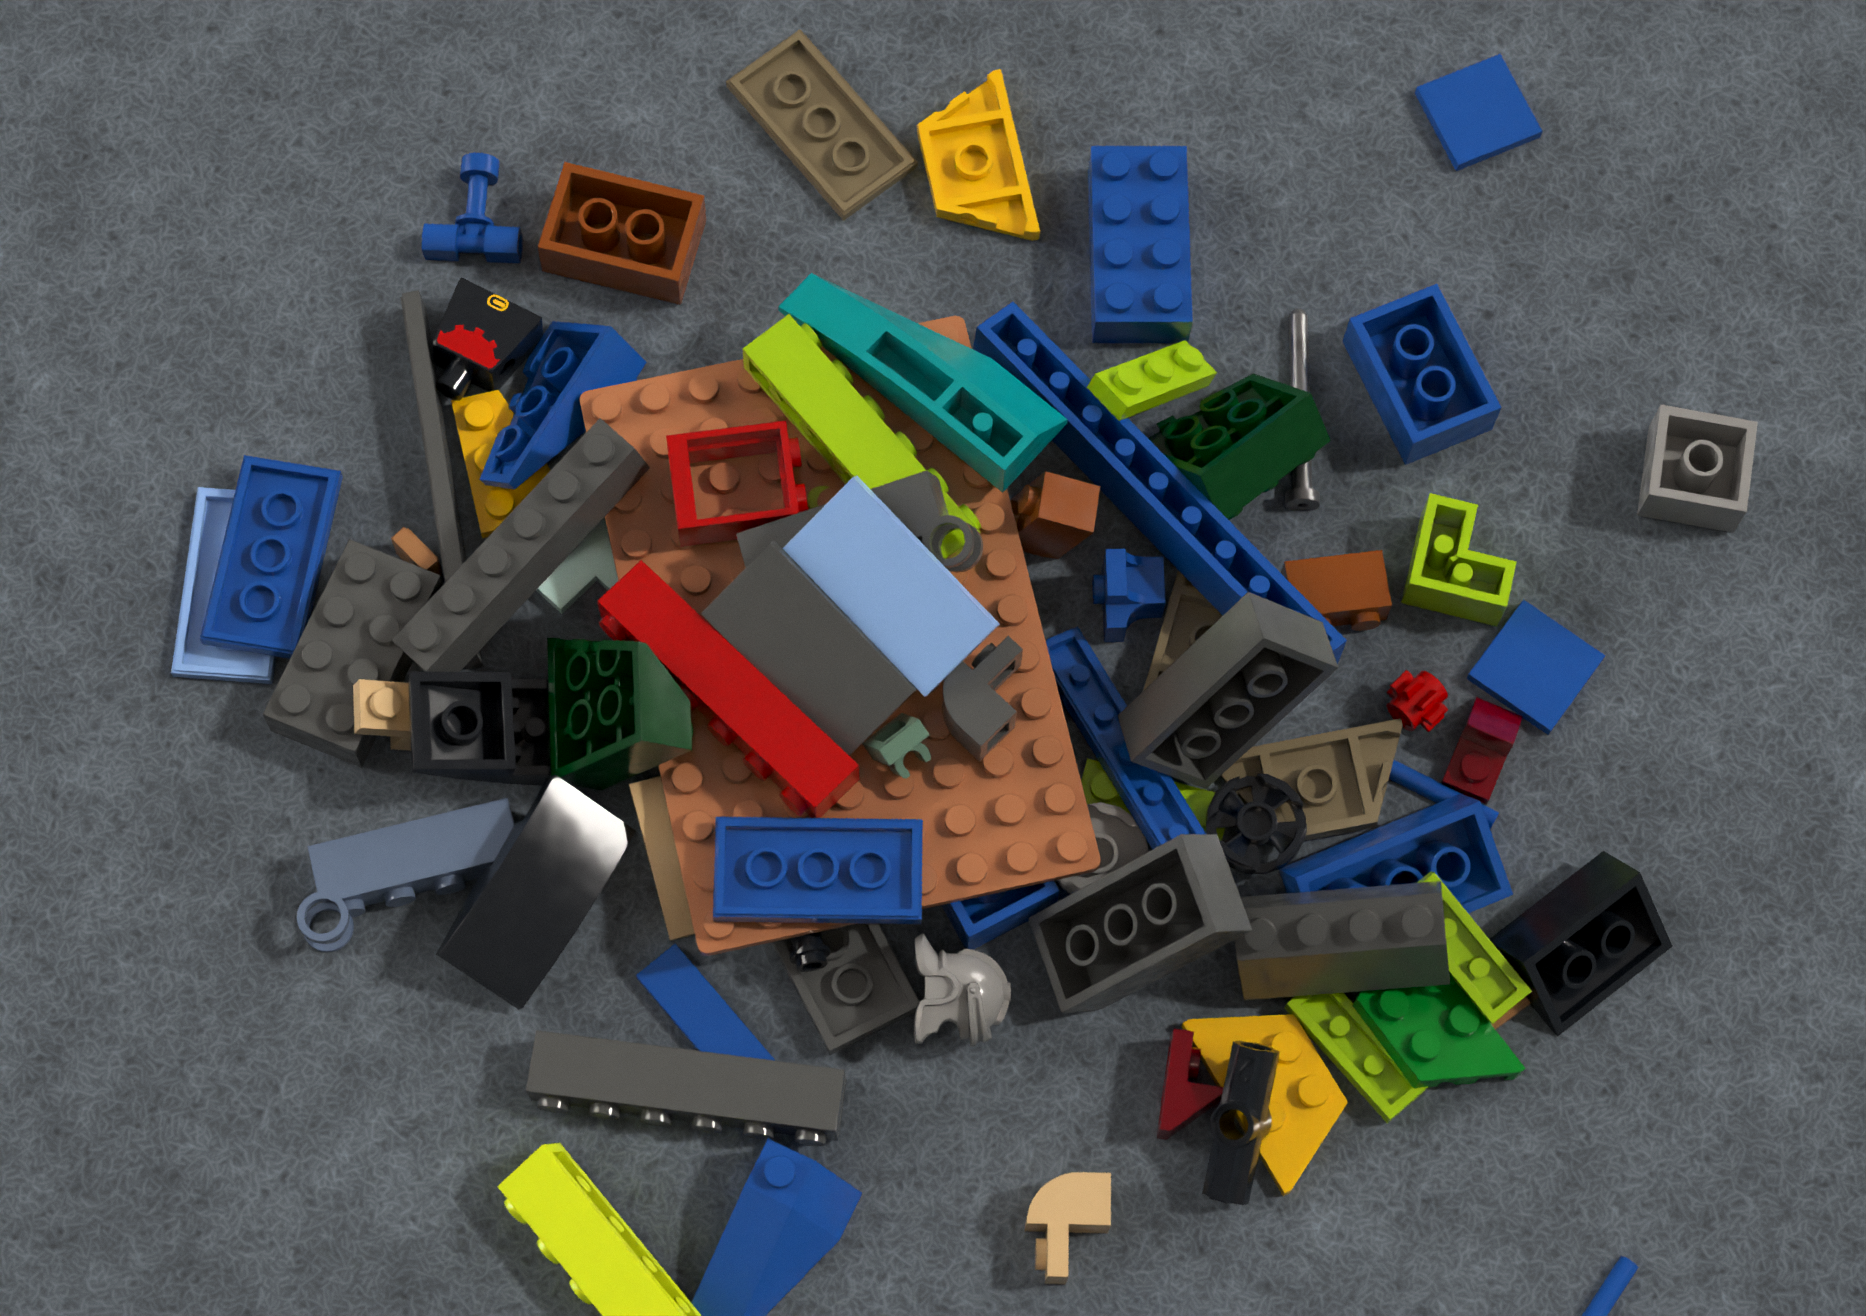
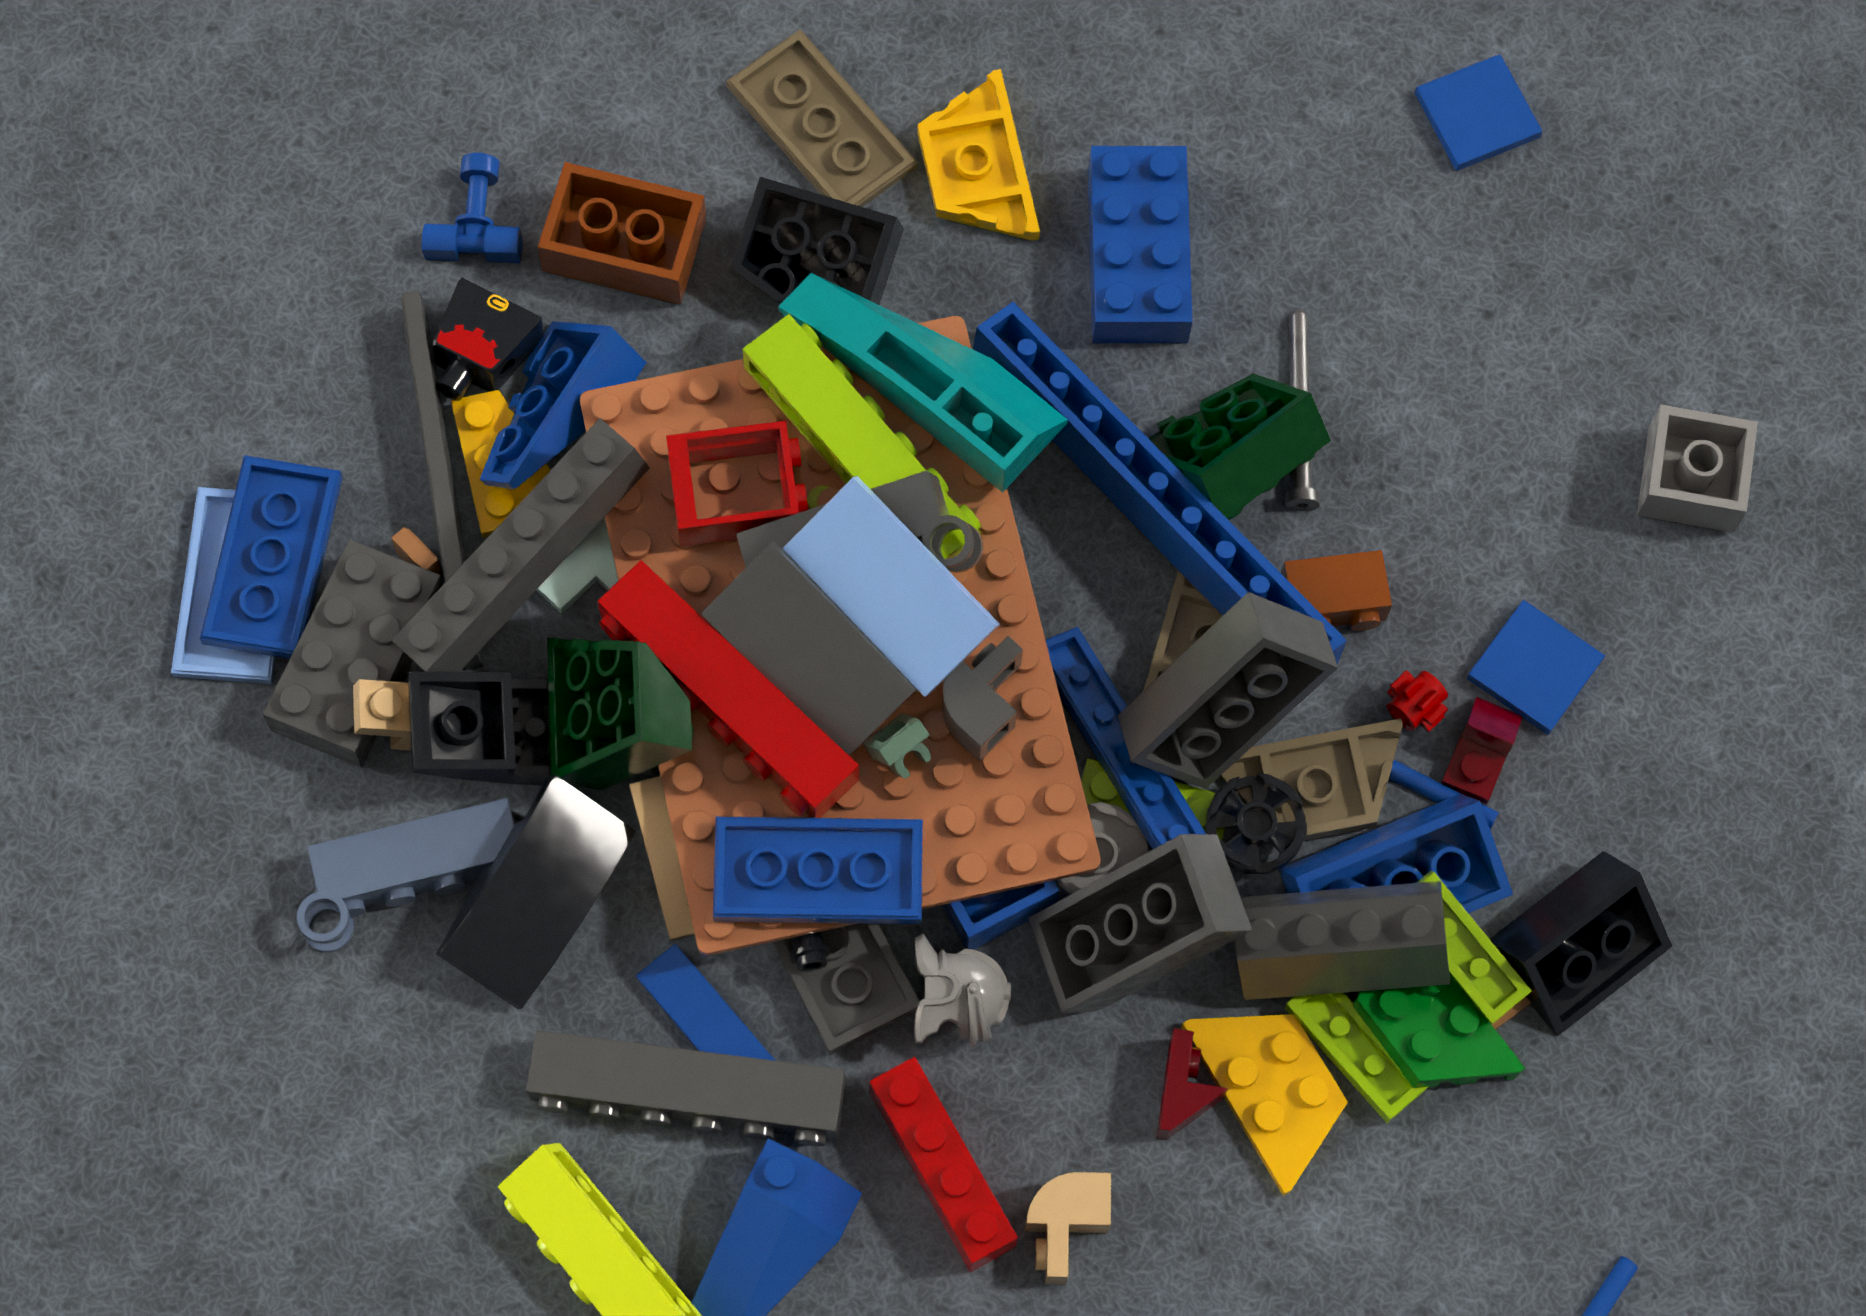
(805, 233): none -> black wedge
(942, 1164): none -> red brick
(1054, 514): dark orange brick -> none
(1128, 591): blue brick -> none
(1151, 380): lime plate -> none
(1232, 1154): black piece -> none
(1421, 374): blue brick -> none
(1447, 574): lime brick -> none

